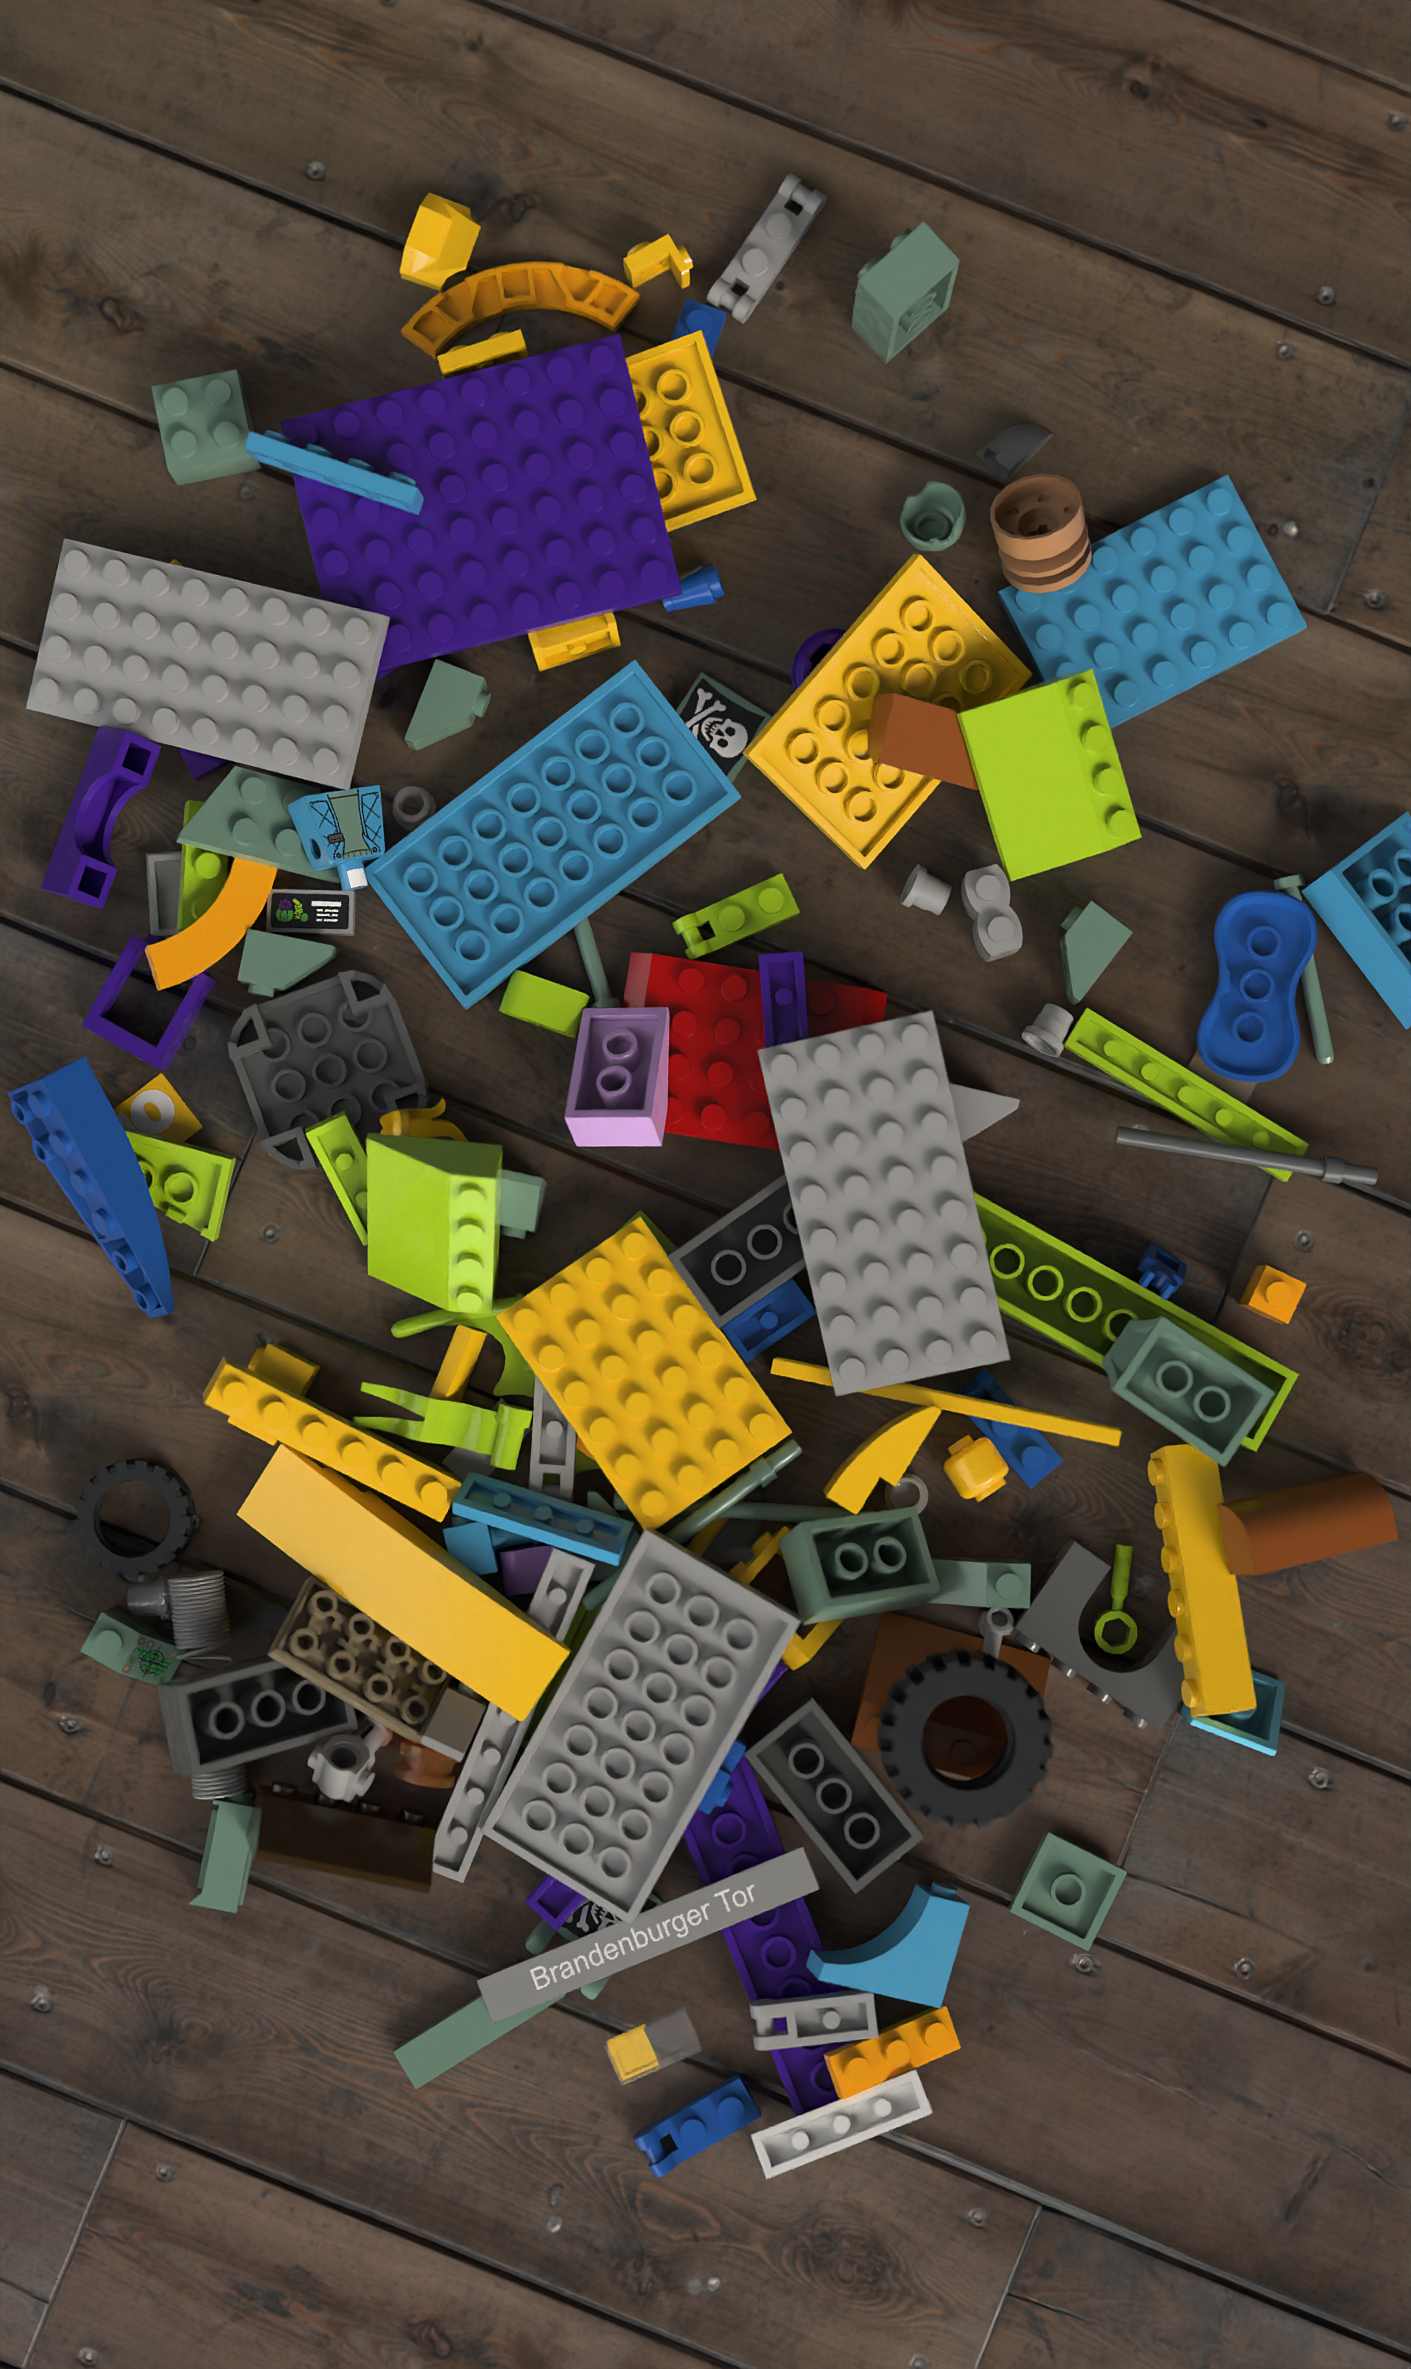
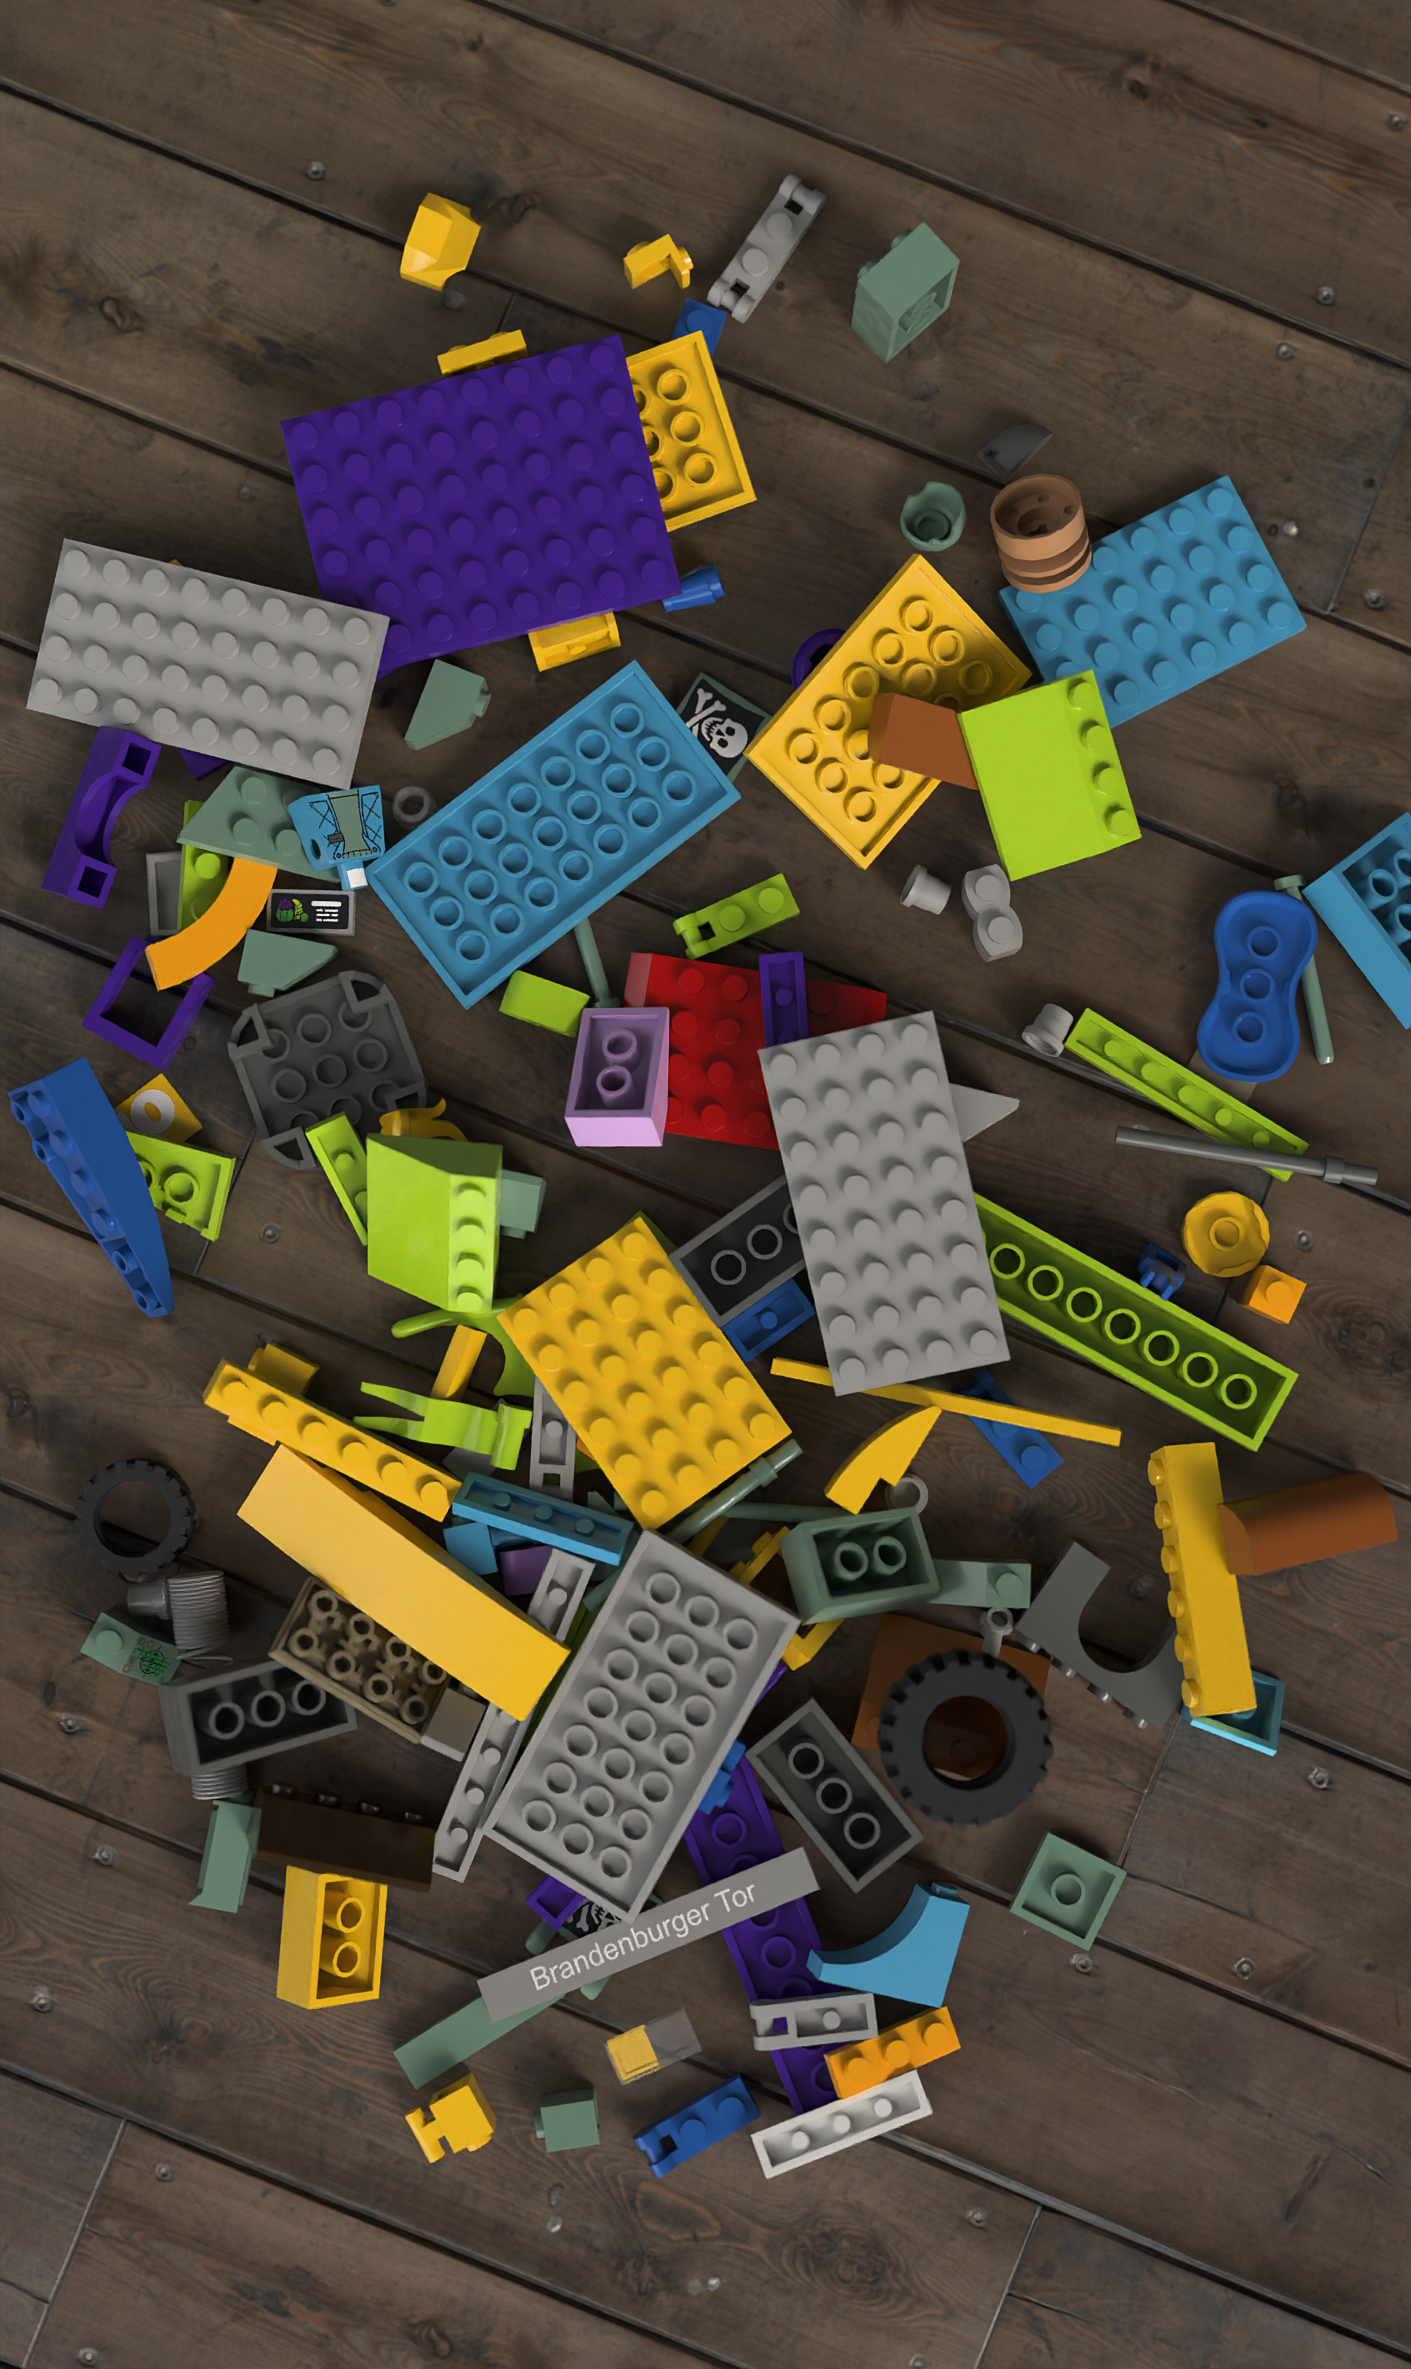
(205, 427): sand green brick -> none
(330, 1939): none -> yellow slope
(346, 1759): light grey connector -> none
(352, 477): dark azure plate -> none
(424, 1766): clear orange wheel -> none
(458, 2114): none -> yellow brick
(515, 289): light orange tile -> none
(568, 2120): none -> sand green brick
(975, 1467): yellow head -> none
(1088, 947): sand green slope -> none
(1119, 1592): lime piece -> none
(1185, 1386): sand green slope -> none
(1225, 1234): none -> yellow tile

